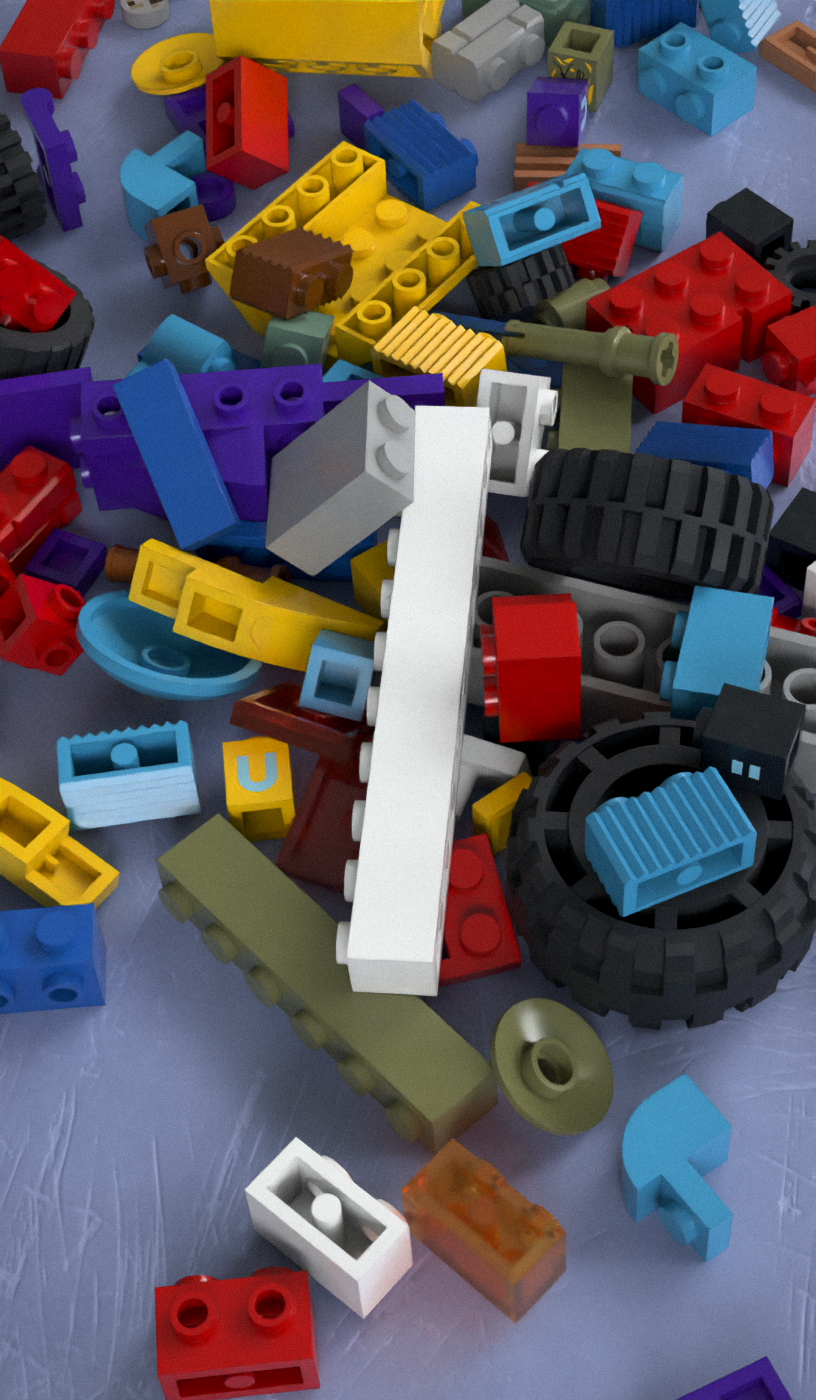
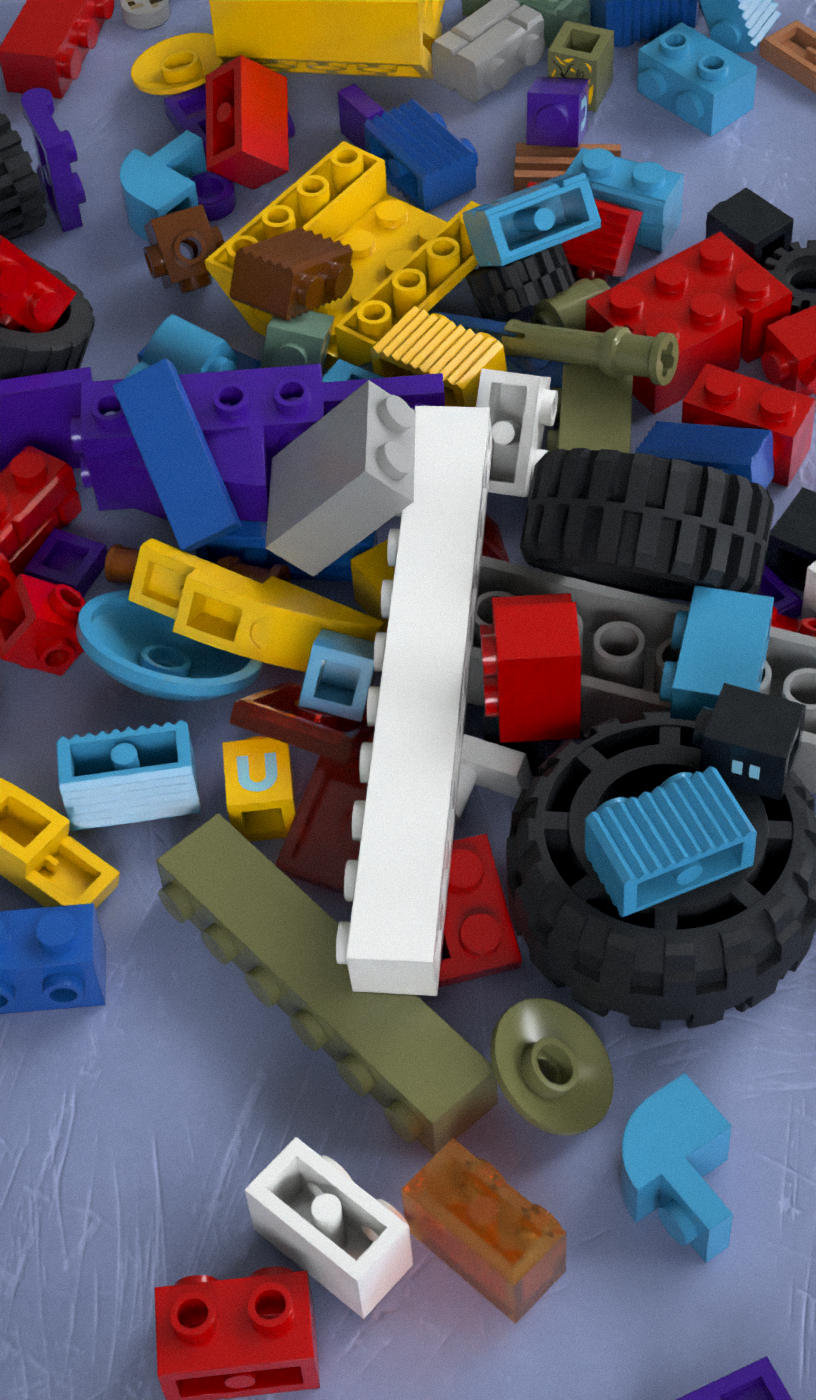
(494, 811): yellow tile -> none

